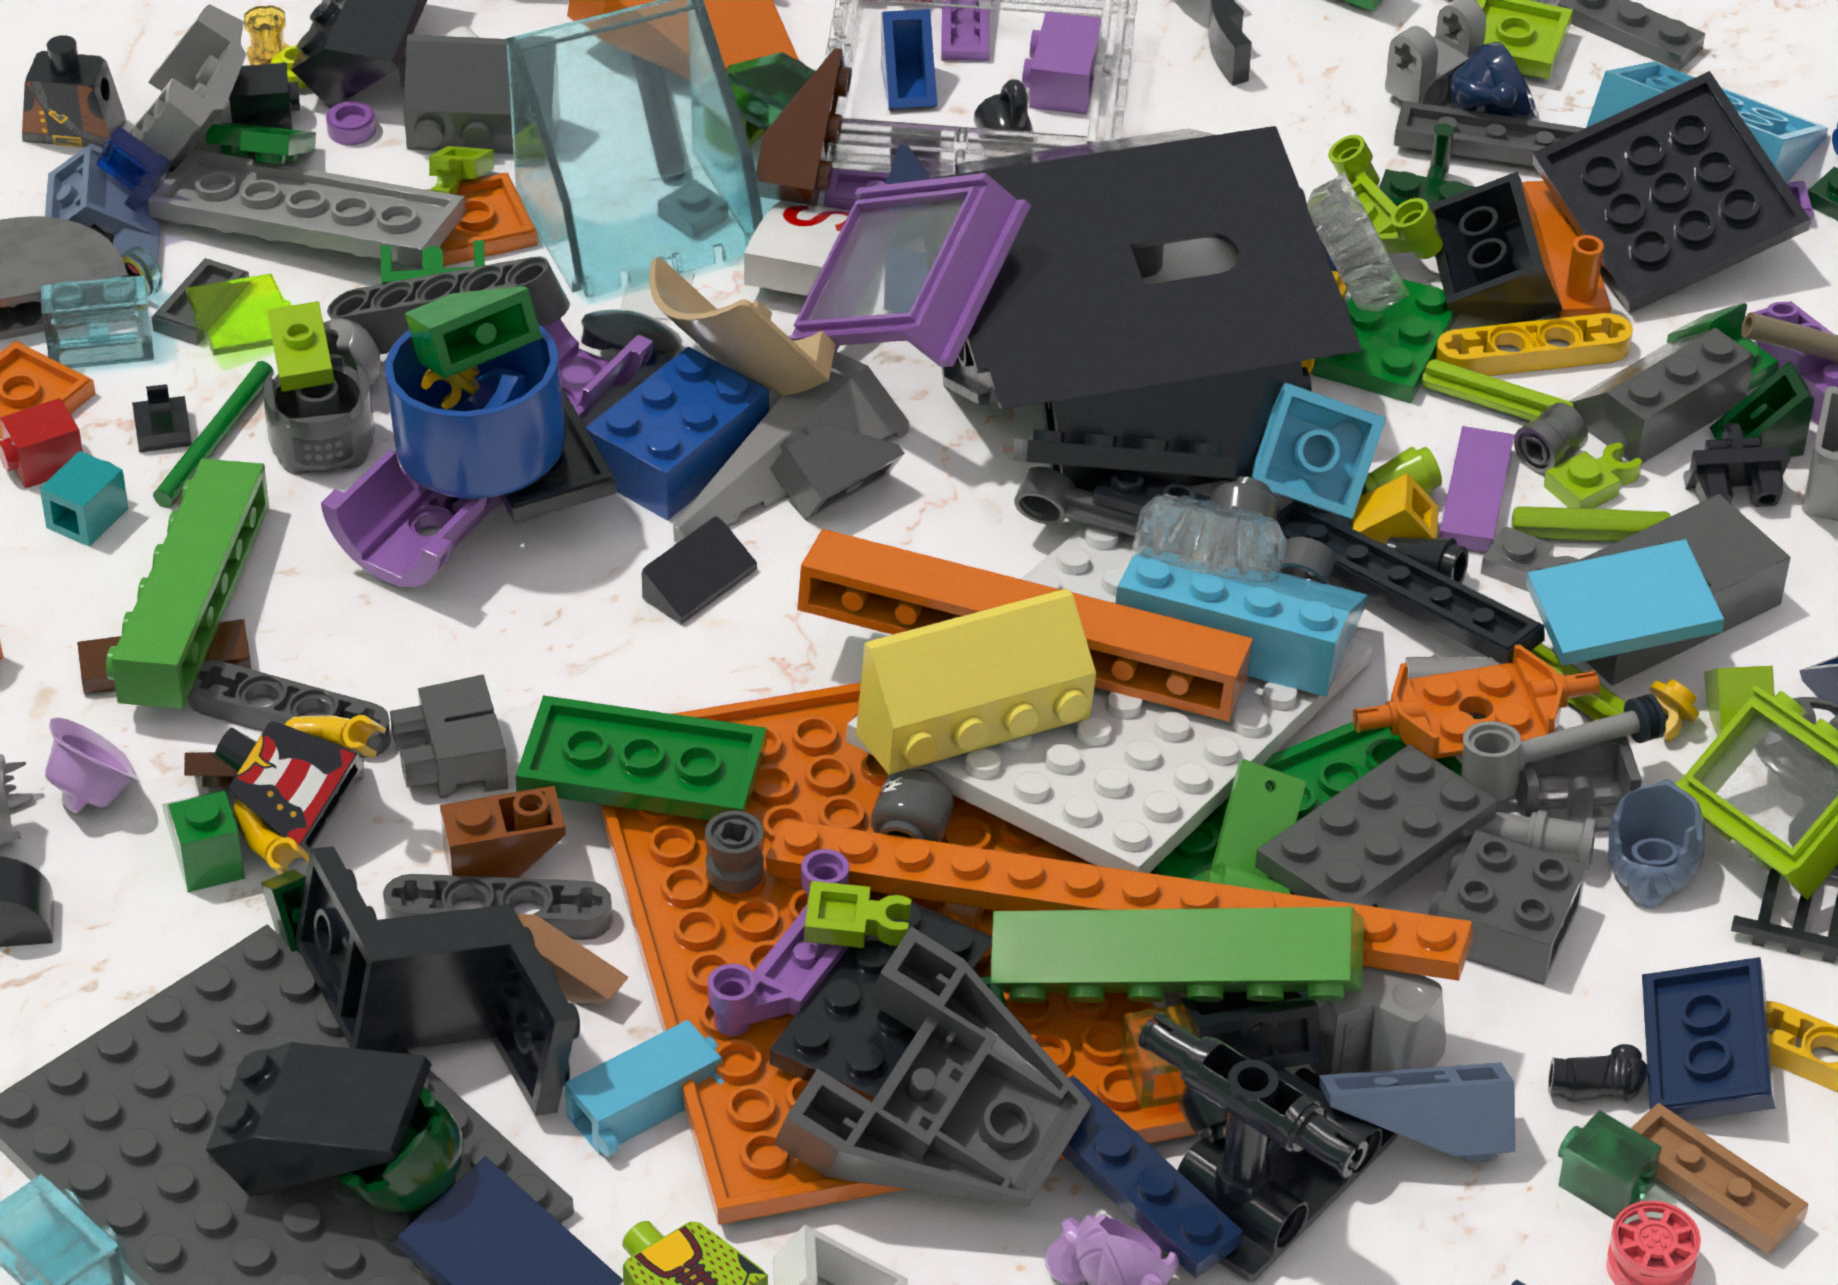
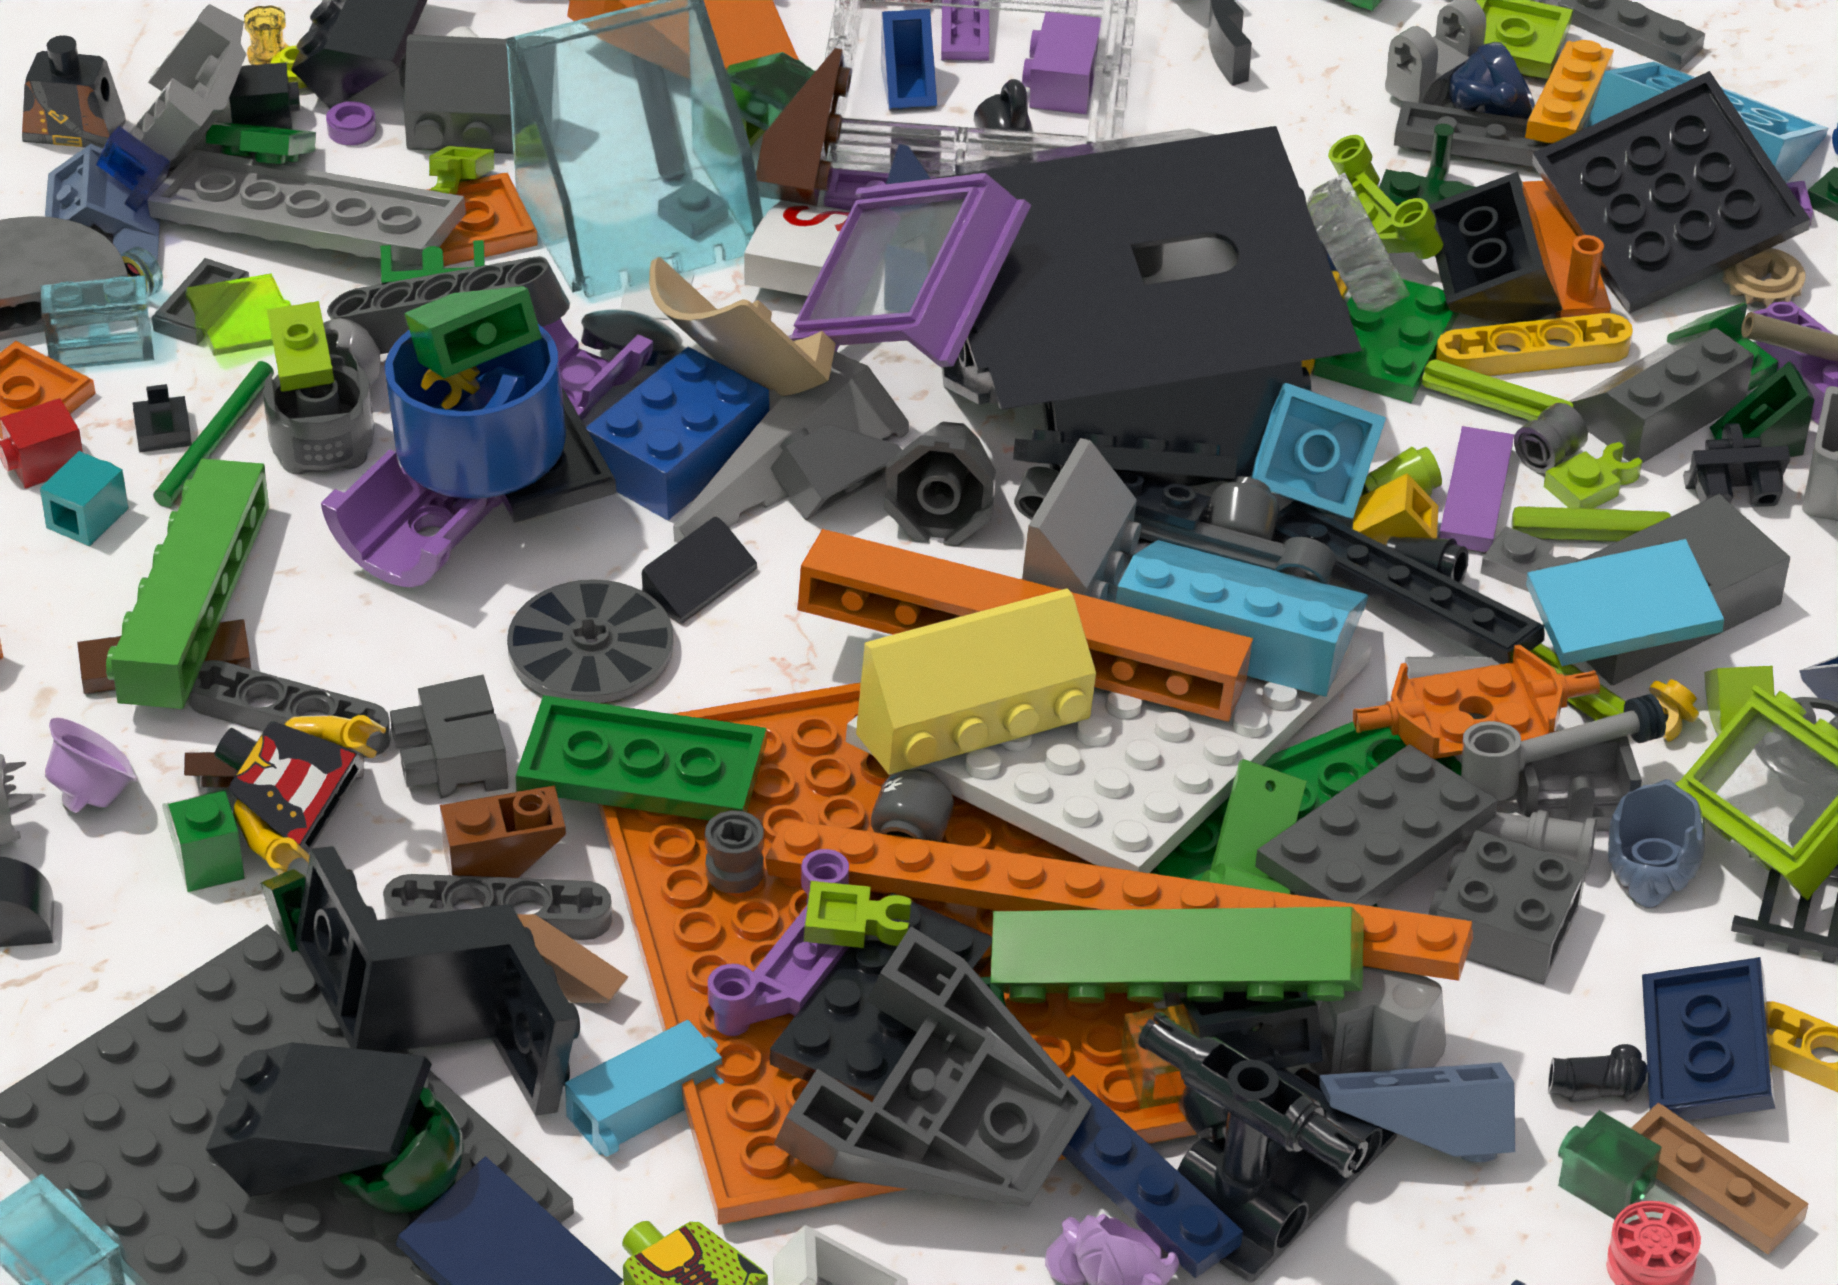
(629, 647): none -> dark grey piece
(941, 485): none -> dark grey cone
(1082, 527): none -> light grey slope
(1210, 538): clear gear -> none
(1569, 91): none -> light orange plate
(1785, 281): none -> tan gear

